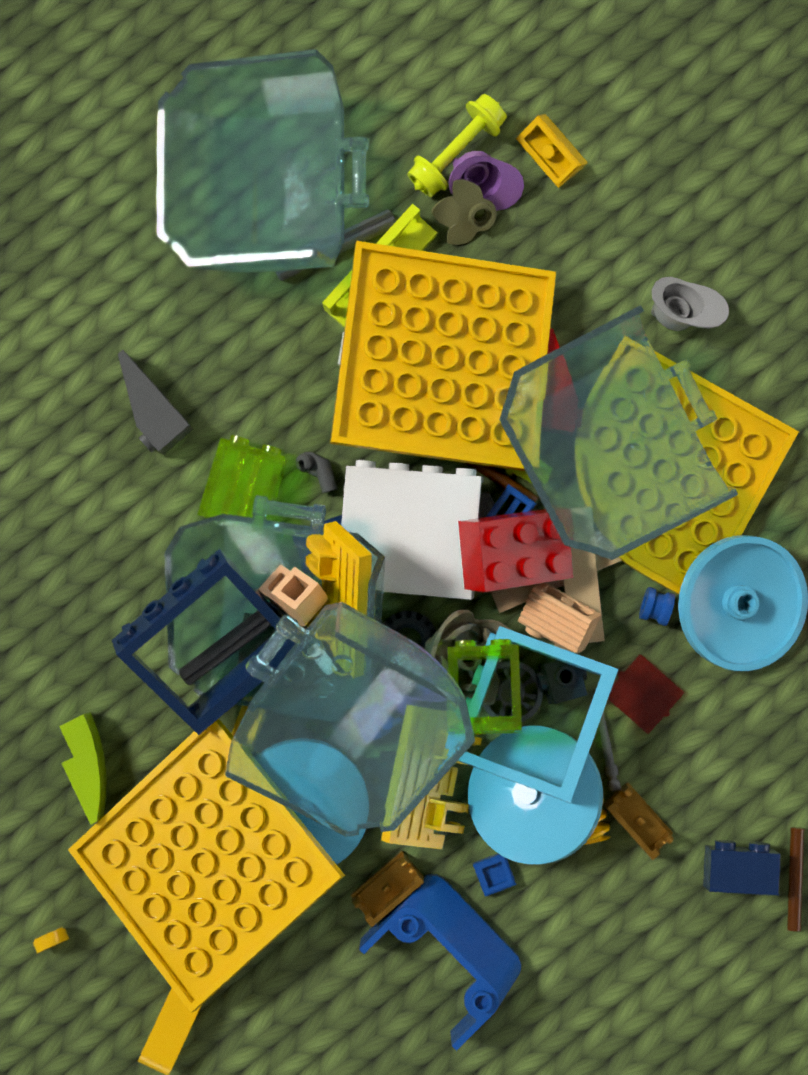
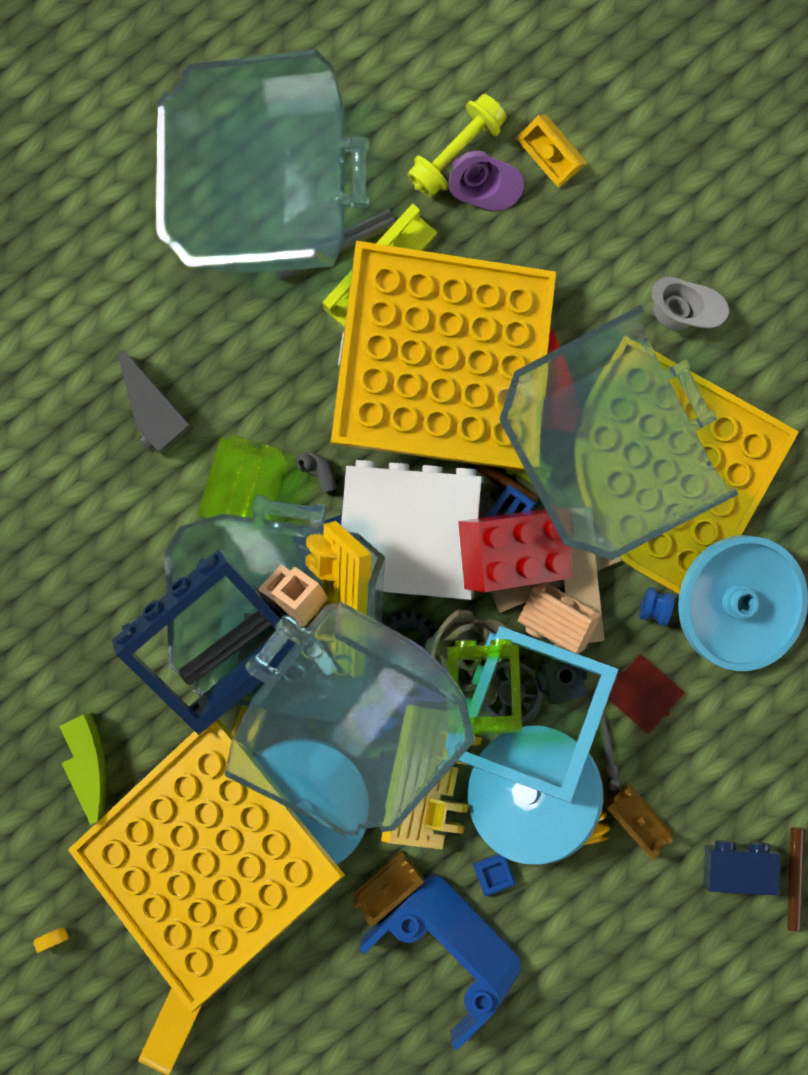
(459, 212): olive plate -> none

